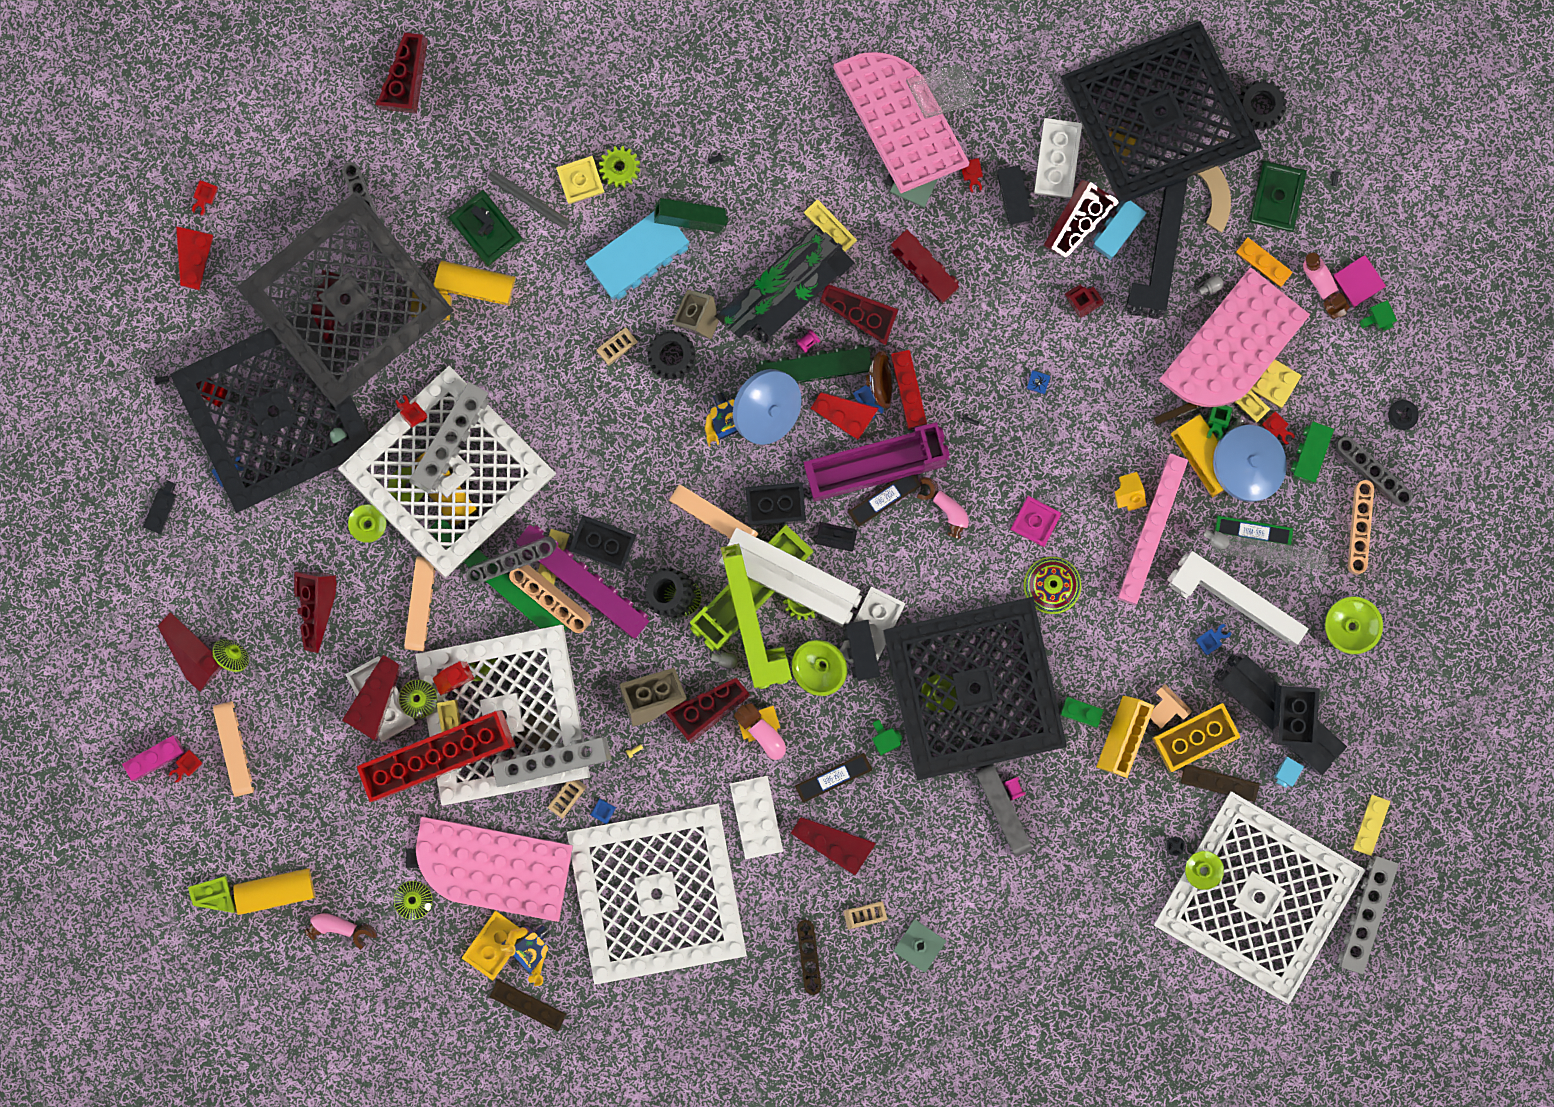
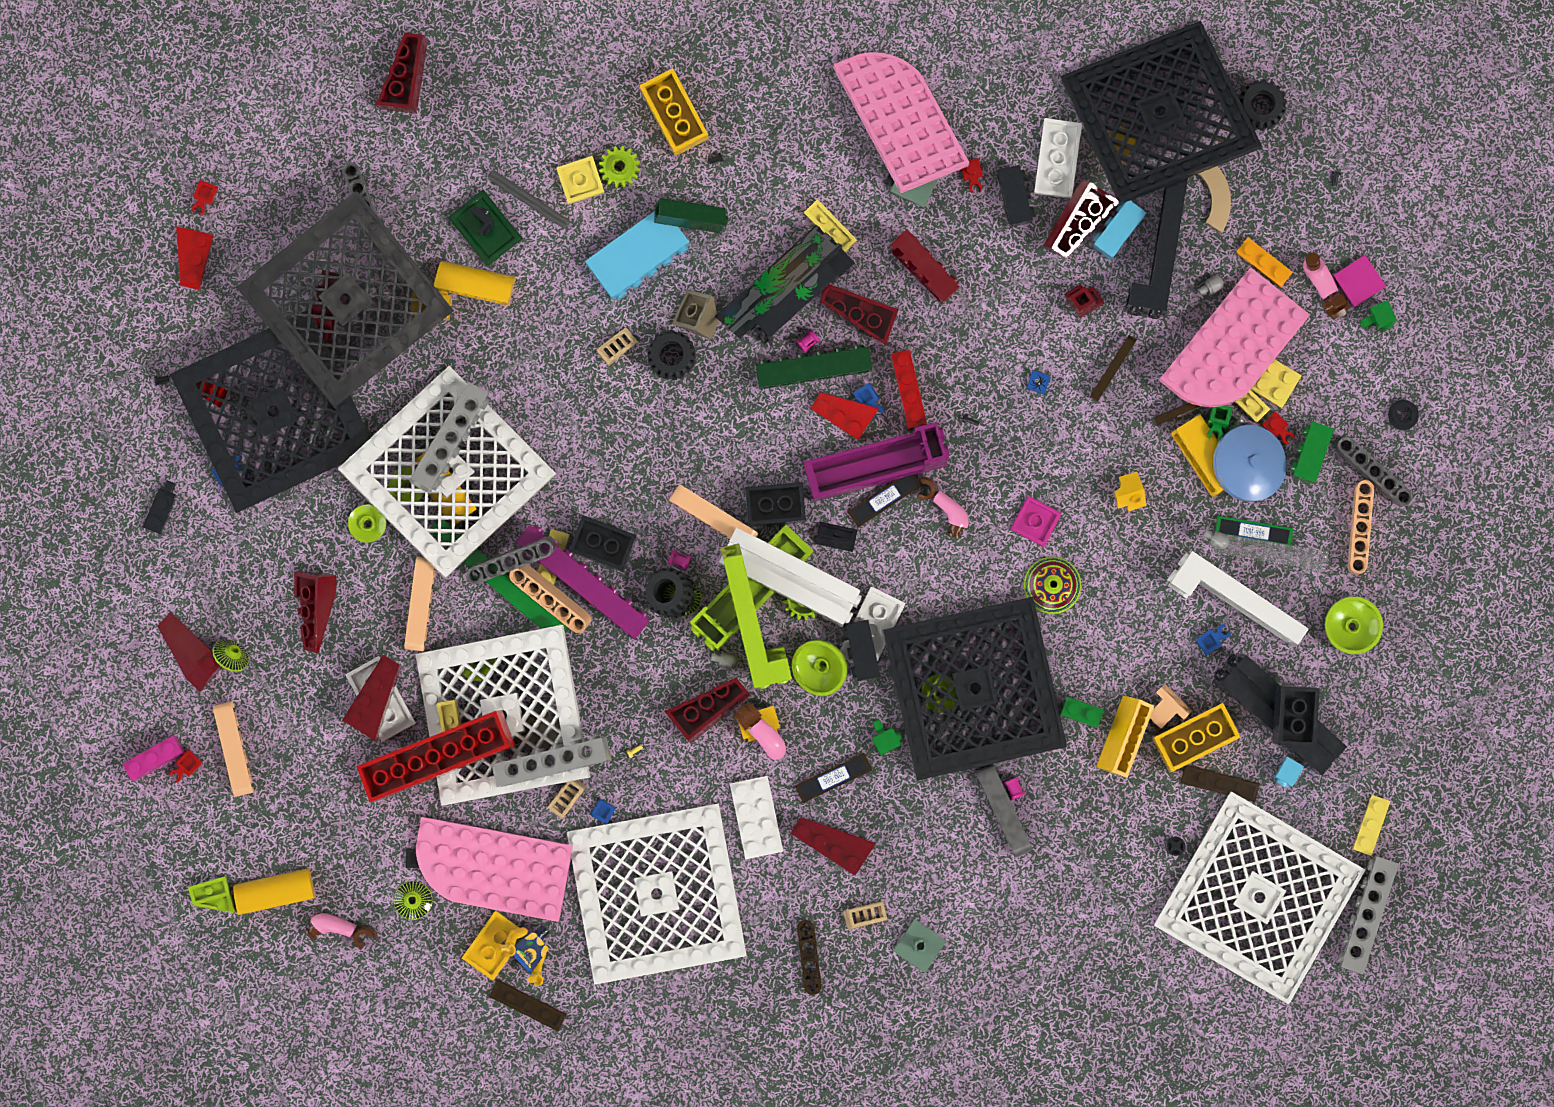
(336, 435): sand green hinge -> none
(411, 413): red plate -> none
(427, 701): dish -> none
(453, 677): red slope -> none
(651, 695): dark tan slope -> none
(674, 112): none -> yellow brick
(679, 560): none -> dark pink bush
(720, 421): torso -> none
(767, 406): medium blue dish -> none
(880, 379): reddish brown dish -> none
(942, 91): clear piece -> none
(1113, 368): none -> dark brown beam
(1152, 529): bright pink brick -> none
(1214, 873): lime dish -> none
(1278, 196): dark green piece -> none

